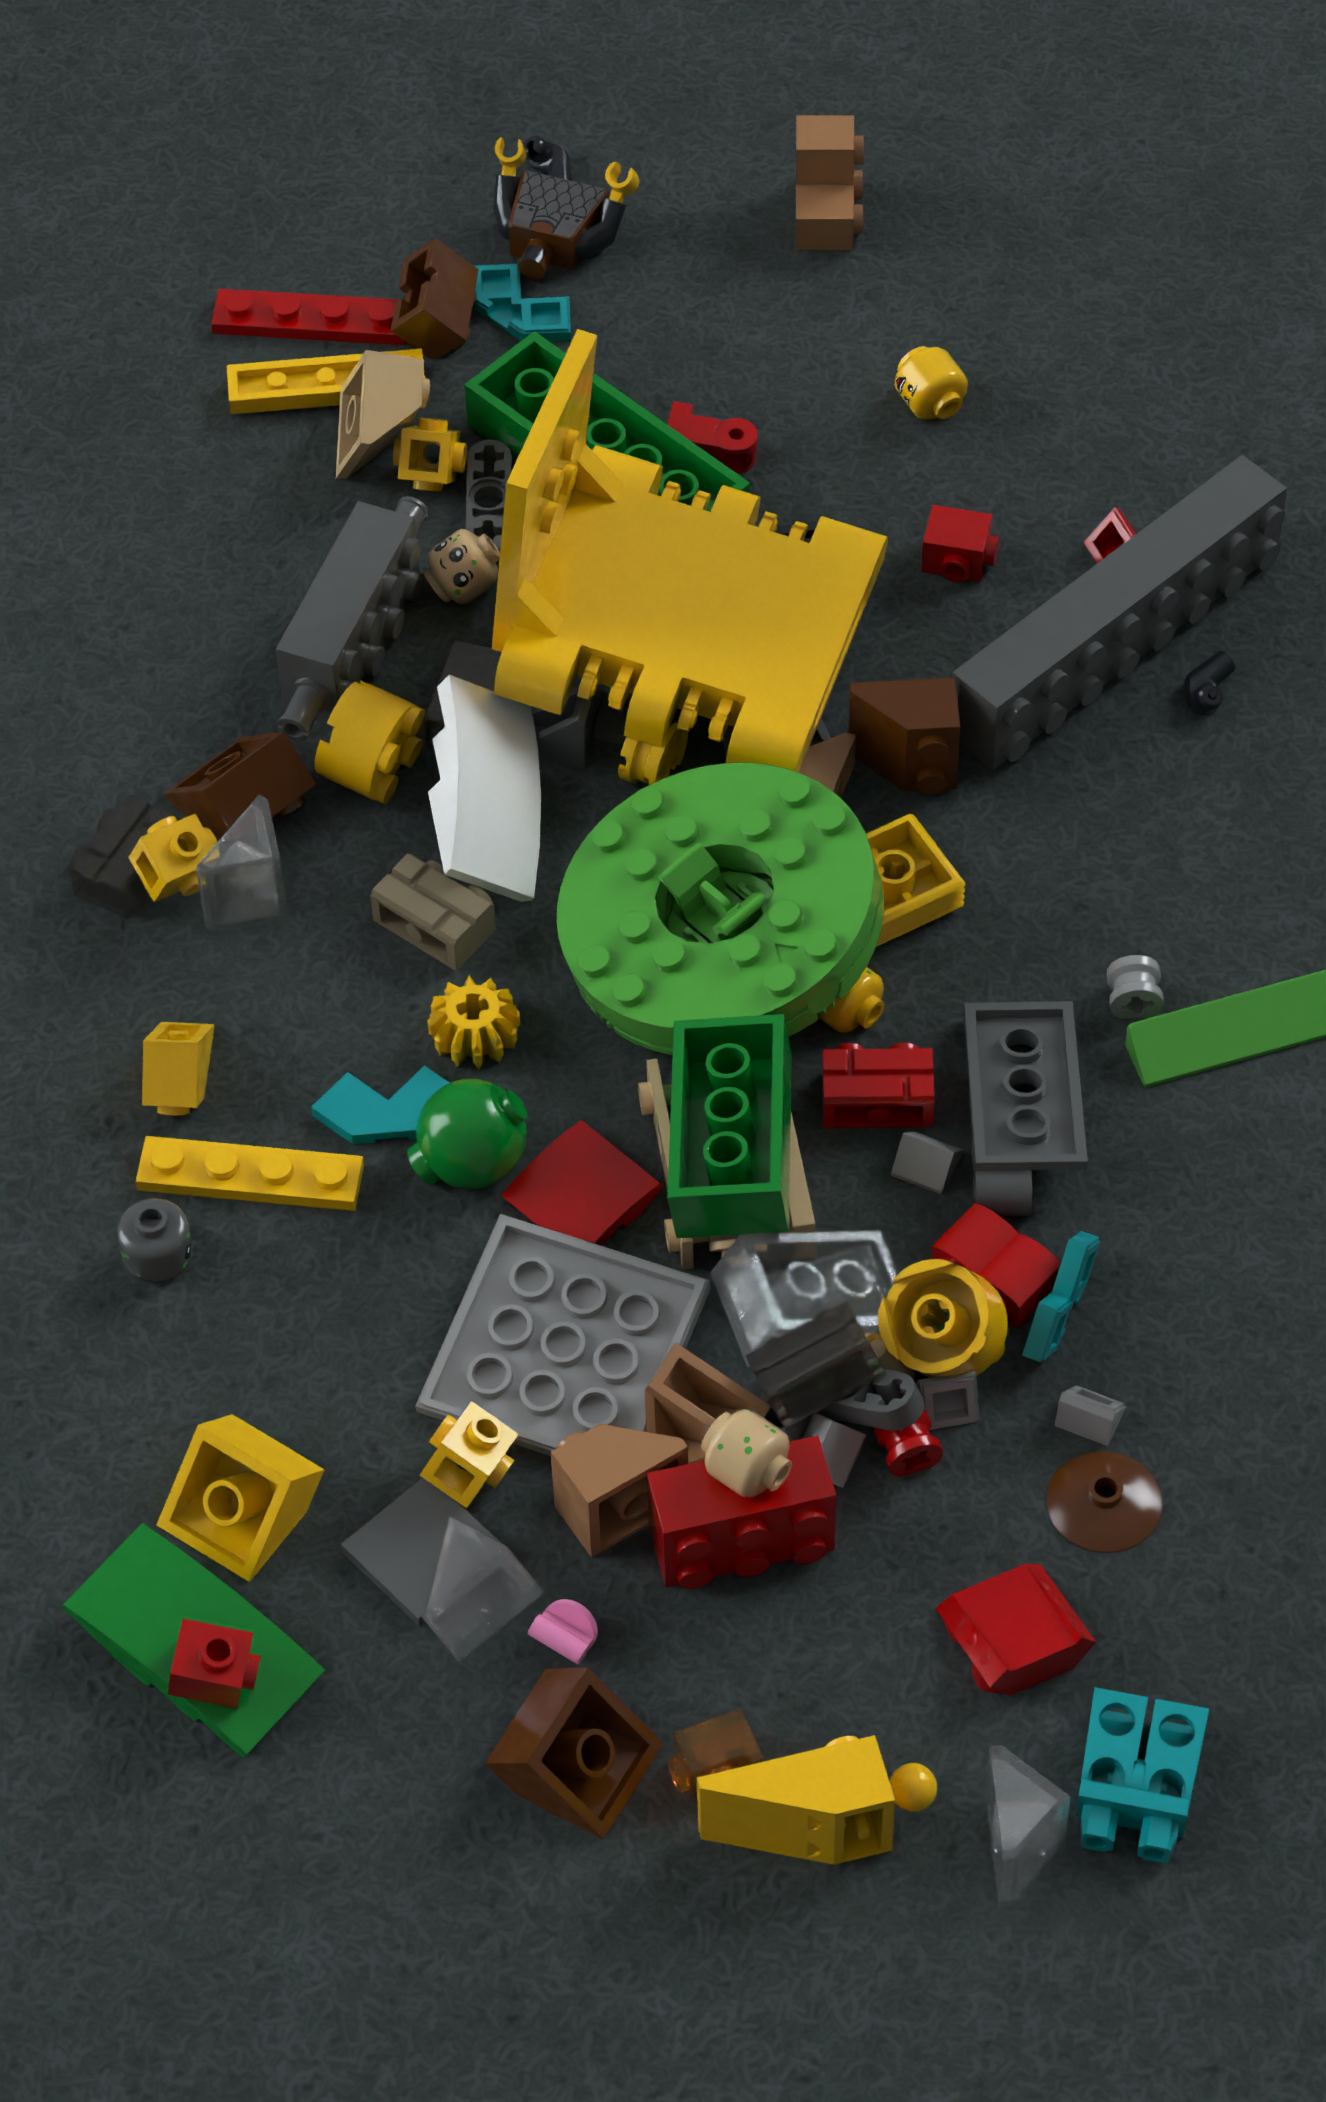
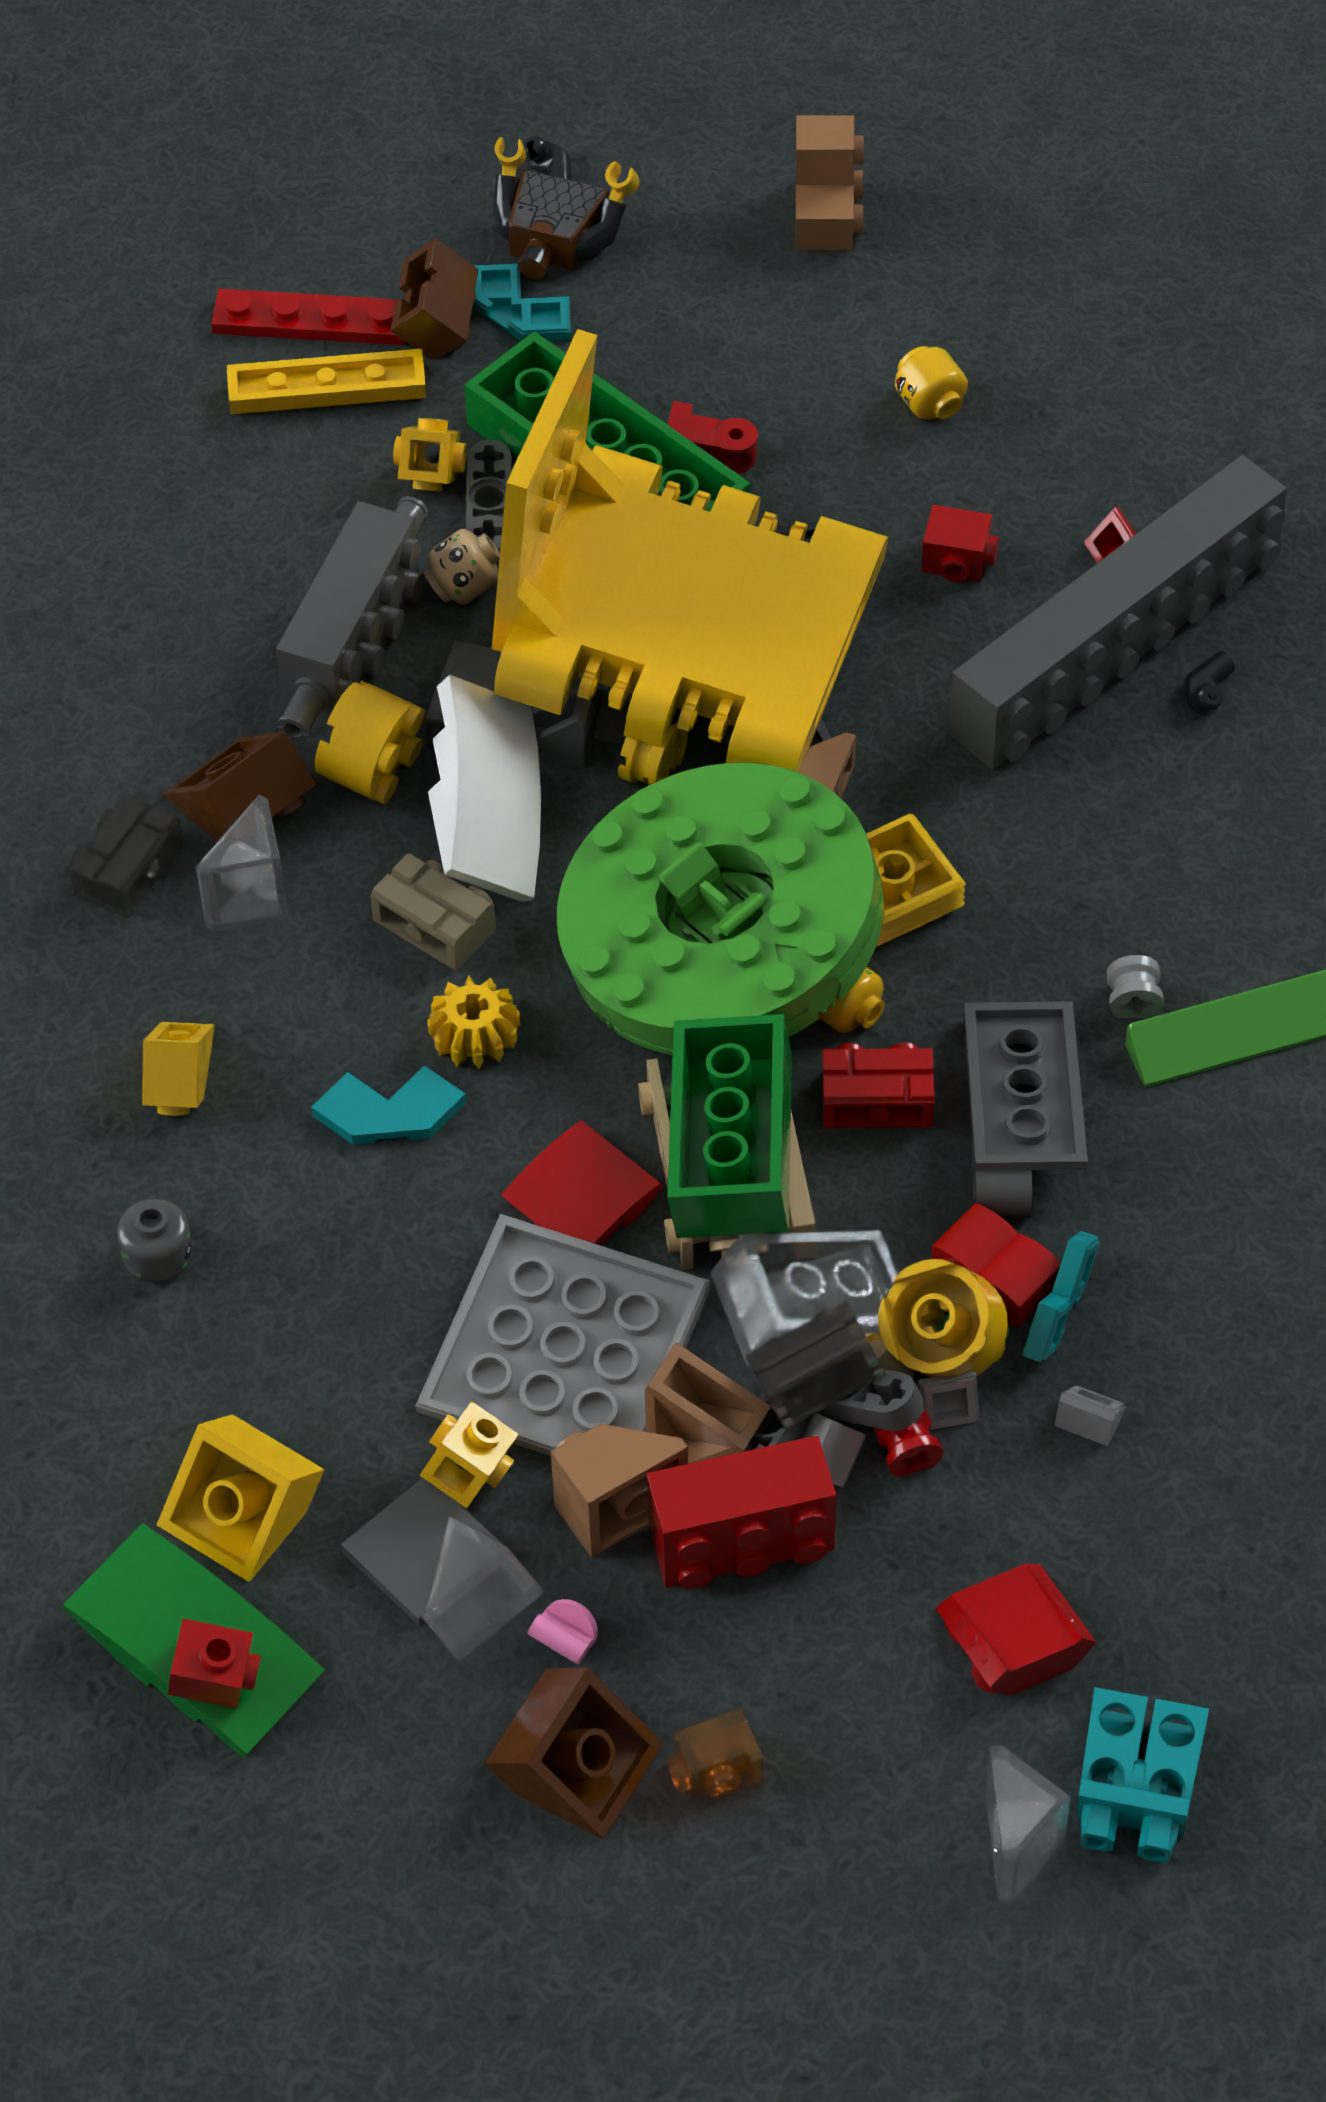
(170, 854): yellow brick -> none
(250, 1173): yellow plate -> none
(376, 405): tan slope -> none
(469, 1135): green brick -> none
(746, 1453): tan head -> none
(813, 1803): yellow slope -> none
(908, 731): reddish brown slope -> none
(925, 1161): light grey slope -> none
(1102, 1522): reddish brown dish -> none

